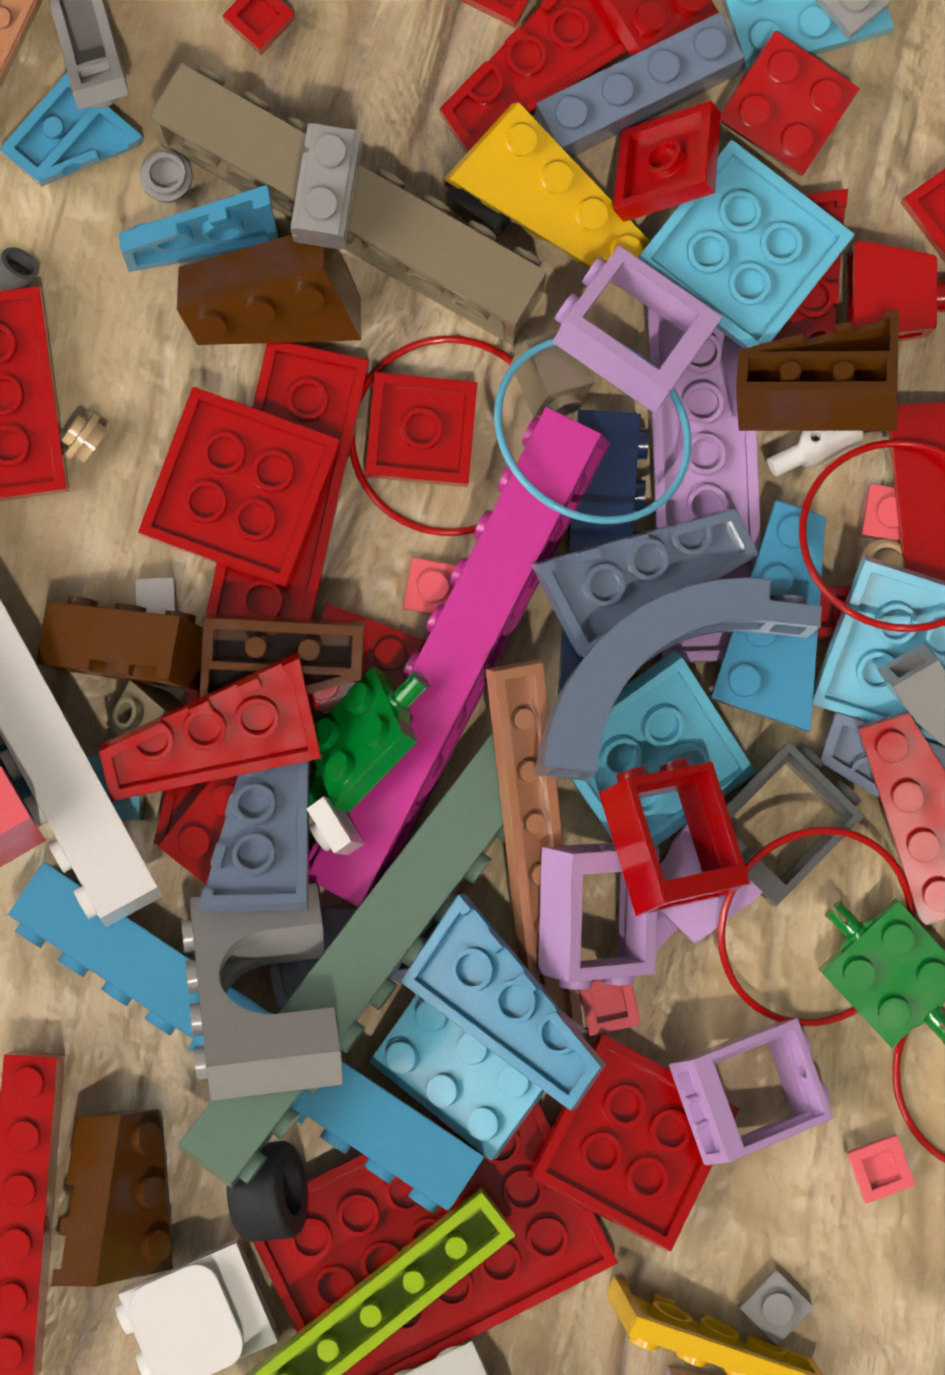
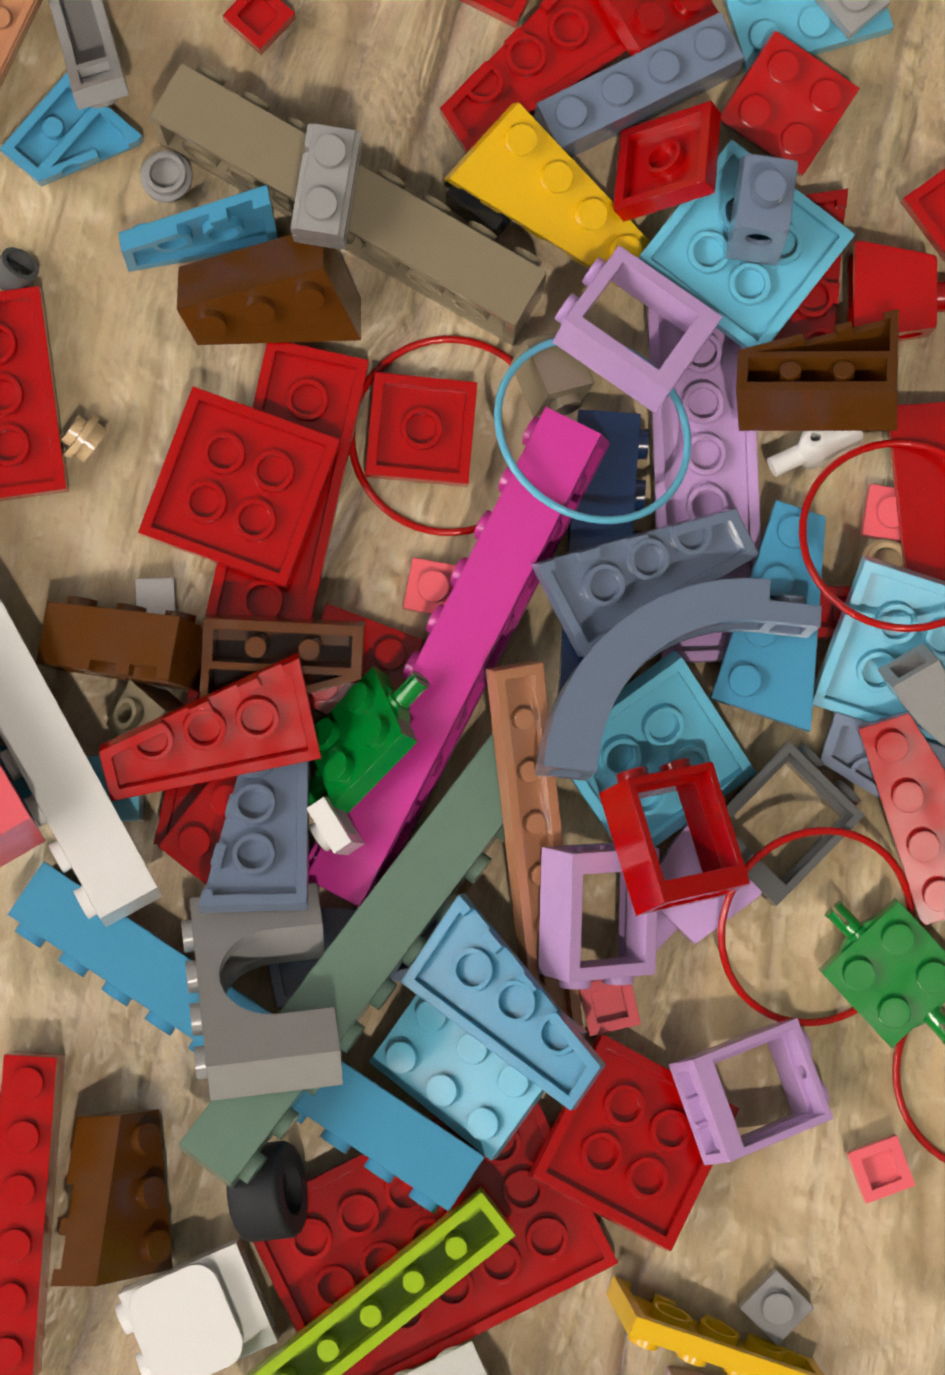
(761, 207): none -> sand blue torso

